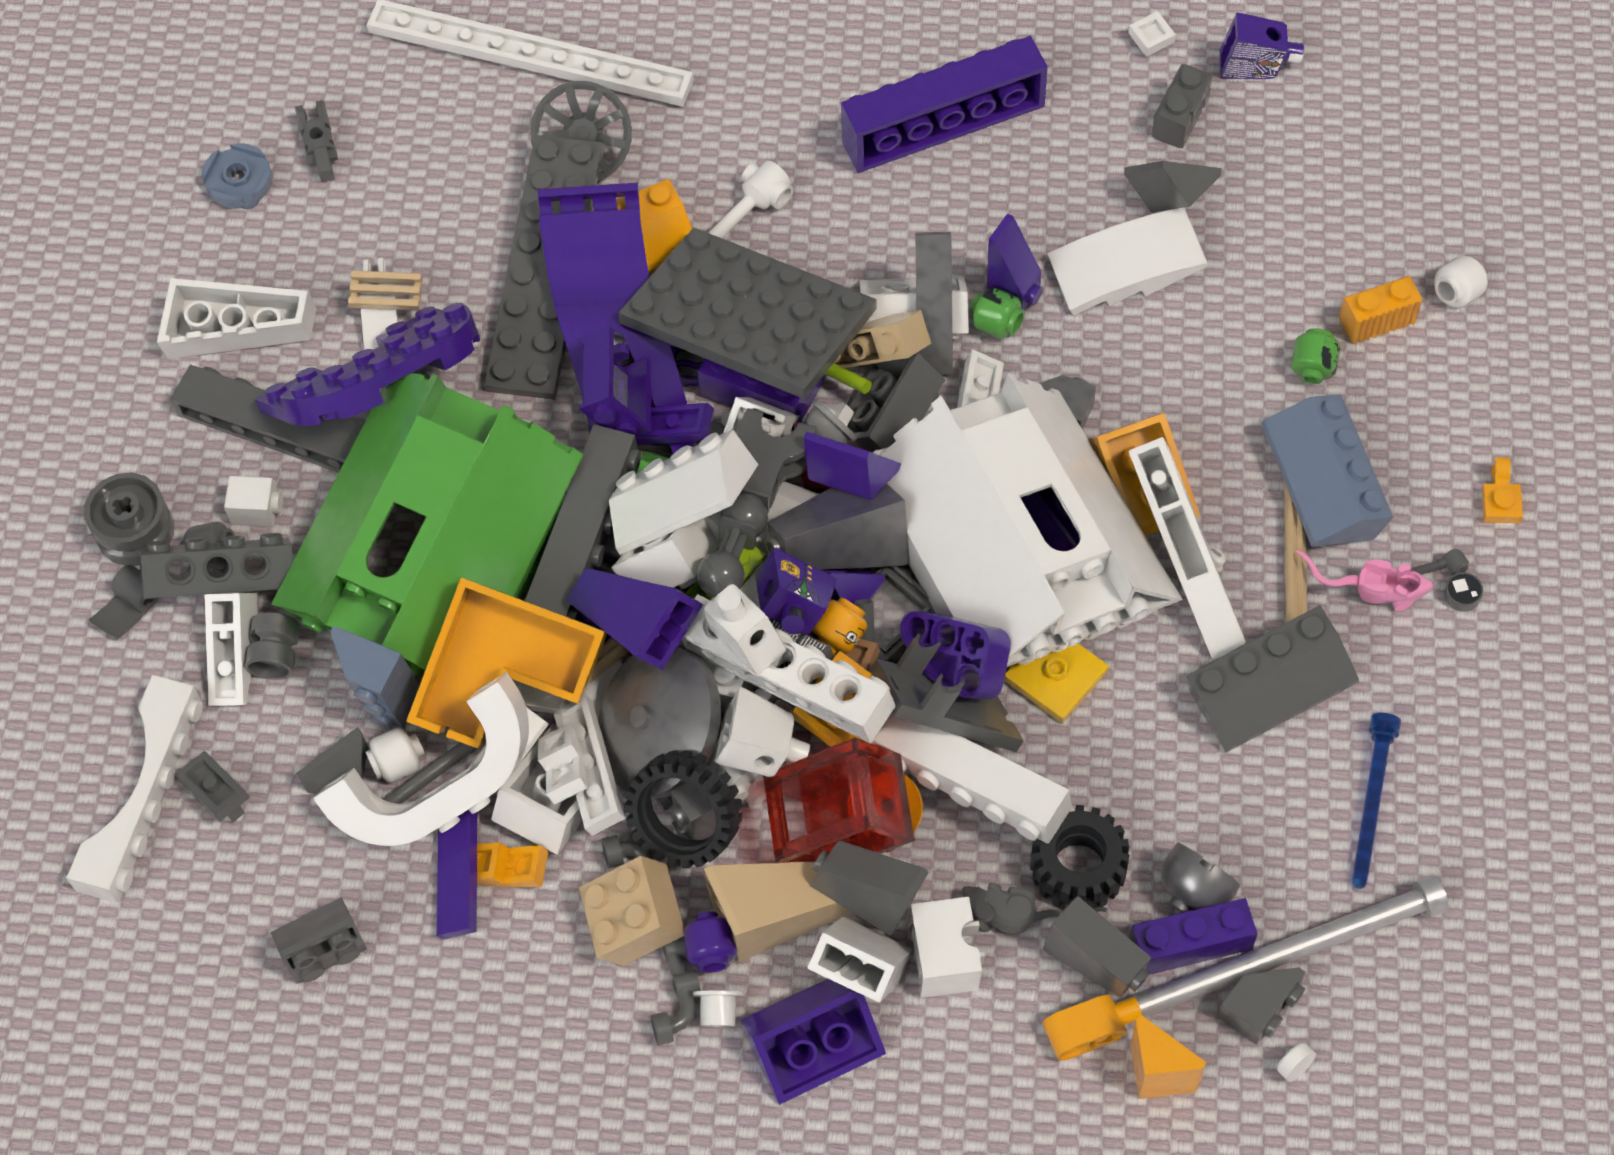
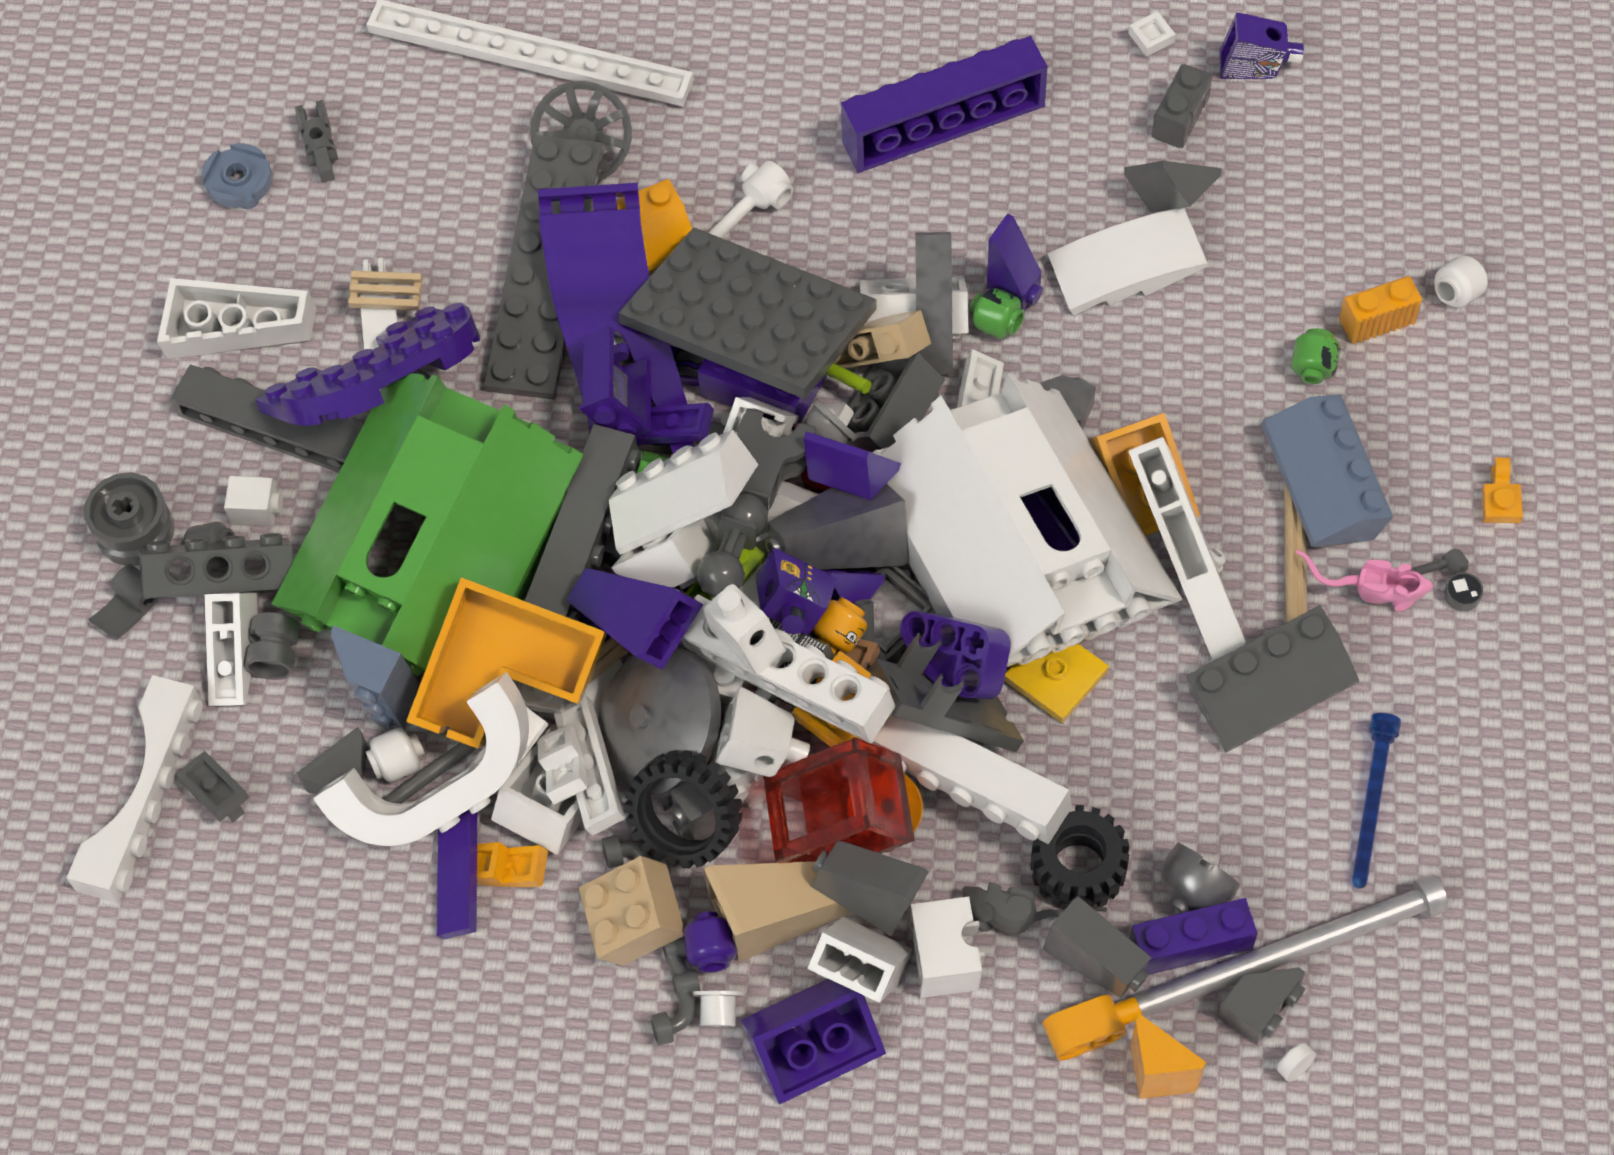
(318, 941): dark grey slope -> none

